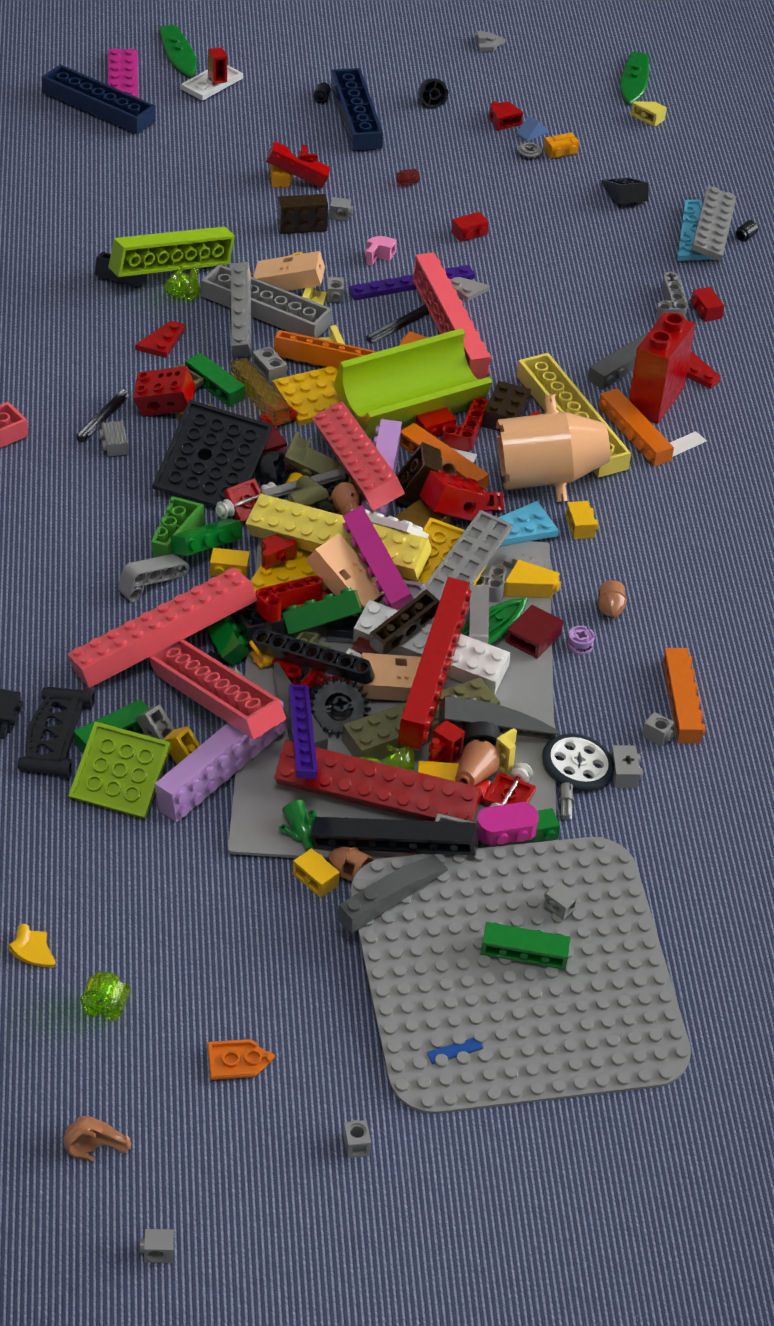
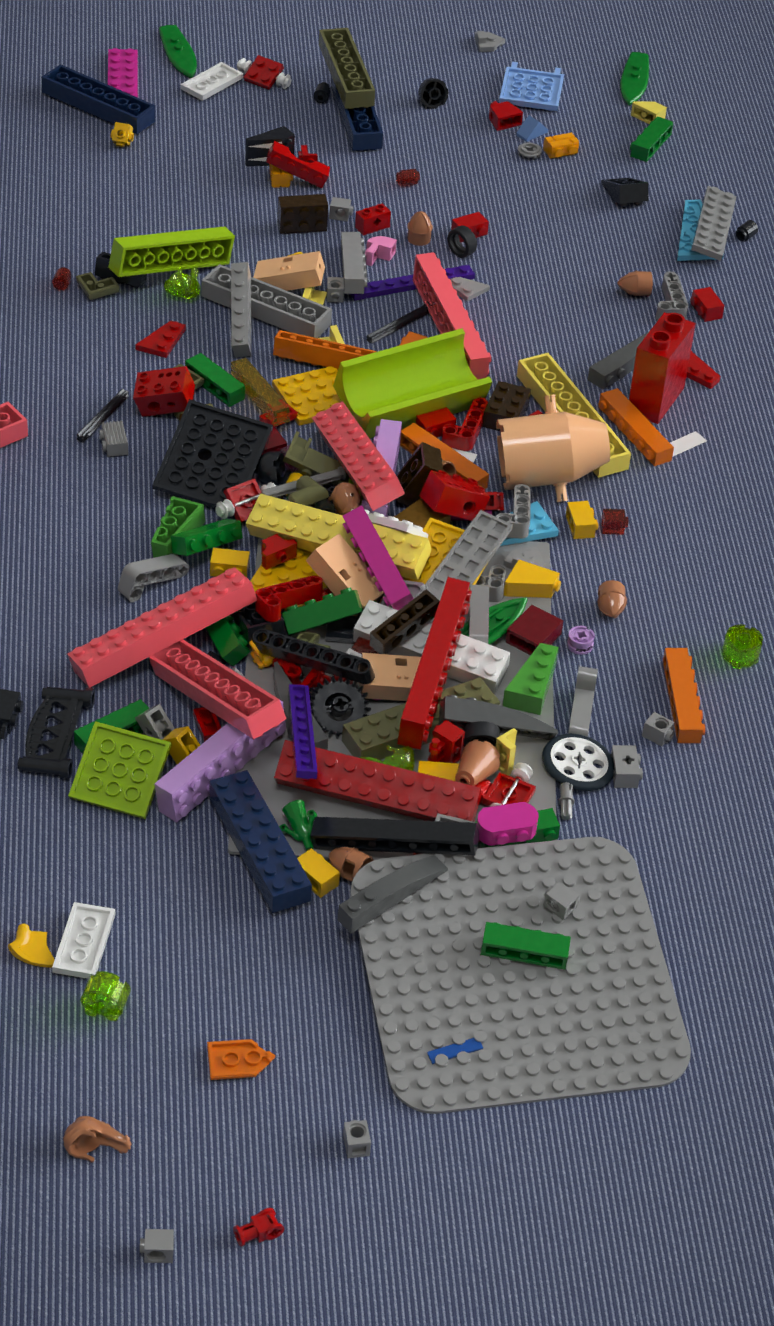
(62, 278): none -> clear red brick
(83, 940): none -> white plate
(97, 289): none -> olive brick
(122, 134): none -> yellow brick
(206, 722): none -> red plate
(217, 65): red brick -> none
(259, 145): none -> black slope
(260, 841): none -> dark blue brick
(261, 1226): none -> red connector
(264, 72): none -> red plate
(269, 364): light grey brick -> none
(346, 68): none -> olive brick
(353, 262): none -> light grey brick
(372, 219): none -> red brick
(419, 229): none -> nougat helmet
(455, 244): none -> black tyre
(521, 512): none -> light grey beam
(532, 88): none -> light blue plate
(532, 682): none -> bright green wedge
(583, 701): none -> light grey beam
(614, 521): none -> clear red brick
(637, 283): none -> nougat helmet
(651, 139): none -> green brick
(742, 646): none -> clear neon green brick

